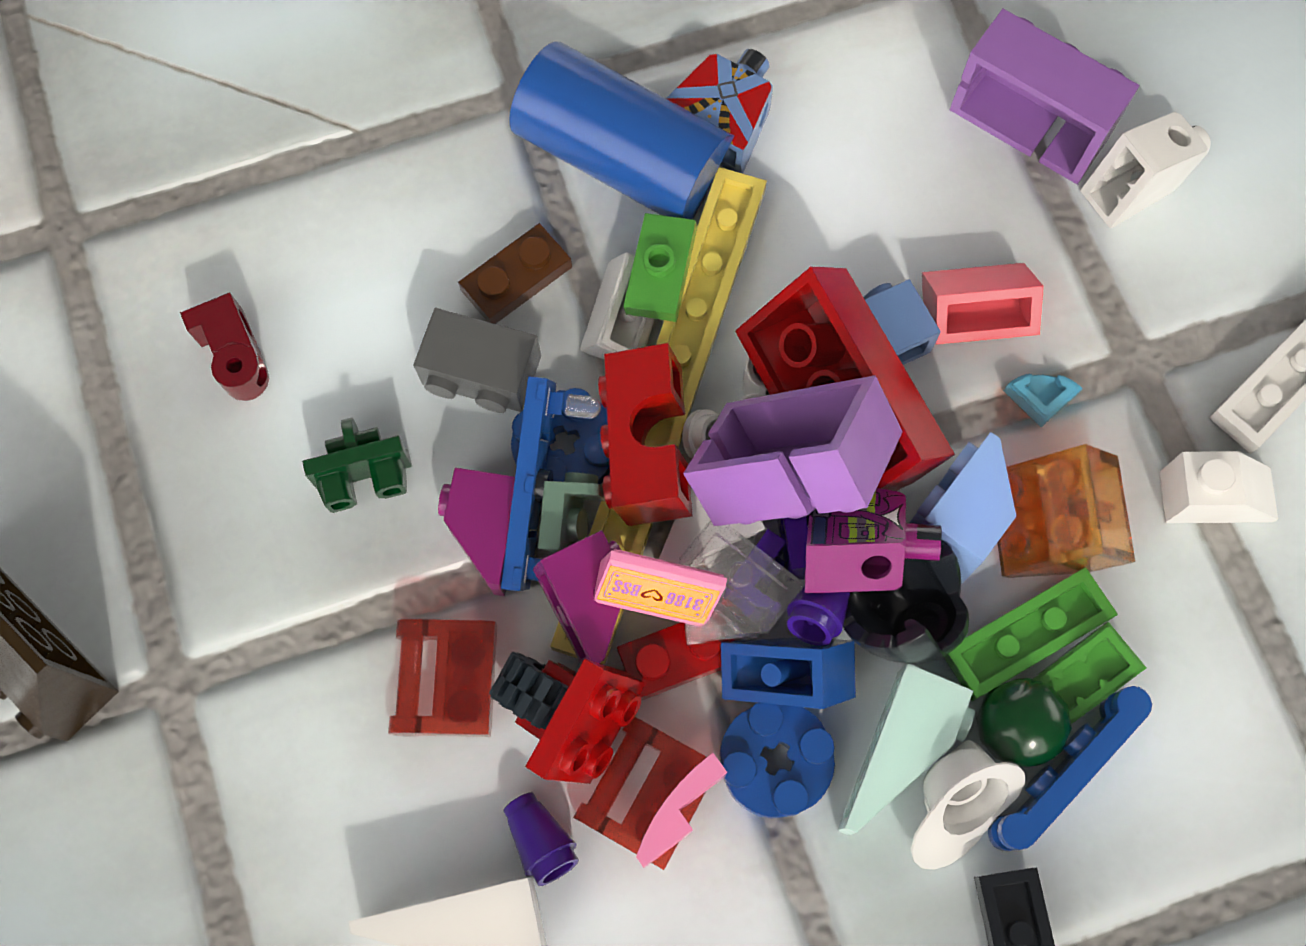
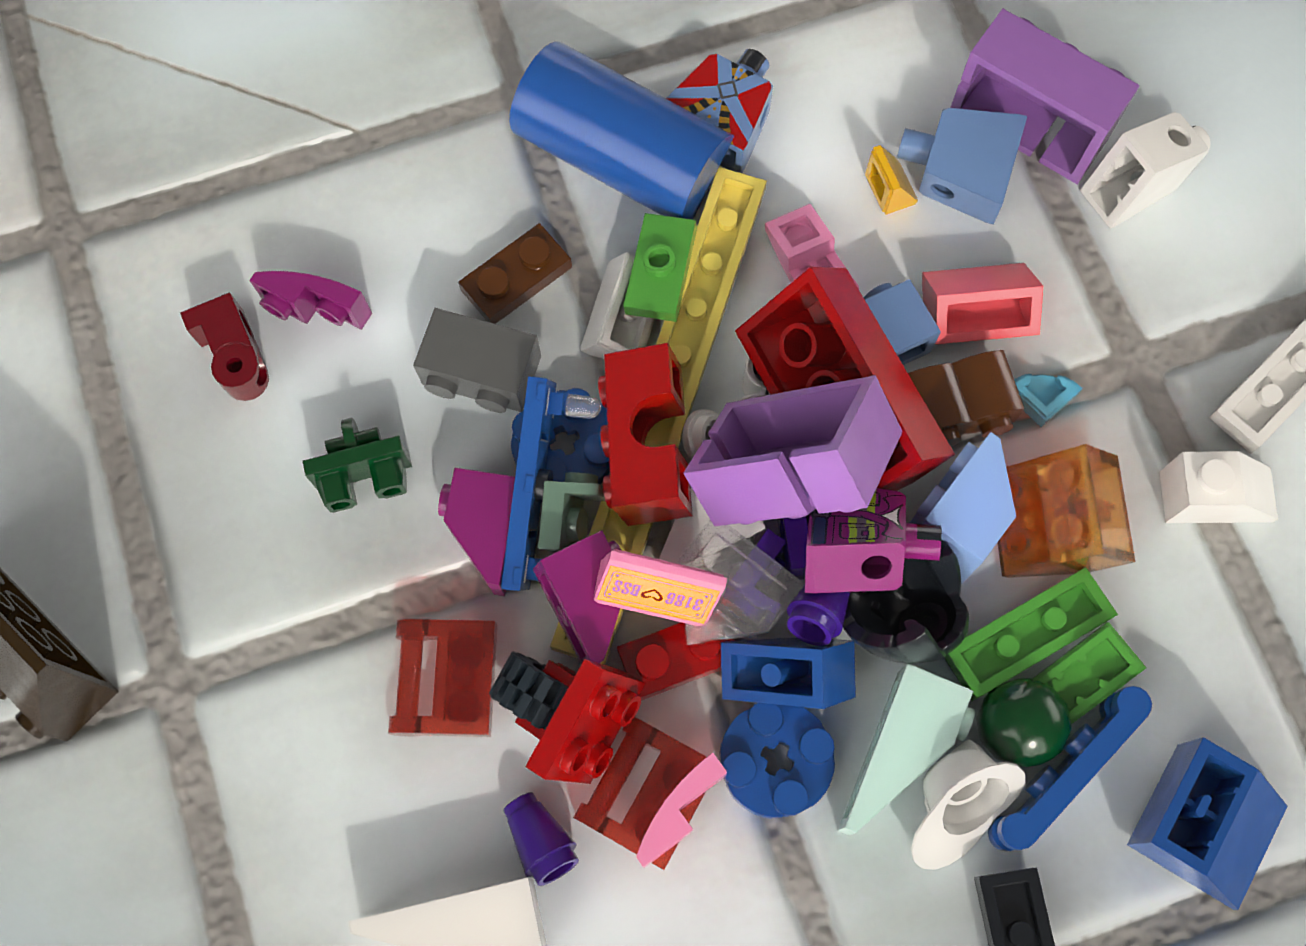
(304, 294): none -> magenta slope
(802, 242): none -> bright pink slope
(889, 181): none -> yellow slope
(967, 159): none -> medium blue torso
(970, 395): none -> reddish brown brick
(1210, 820): none -> blue slope

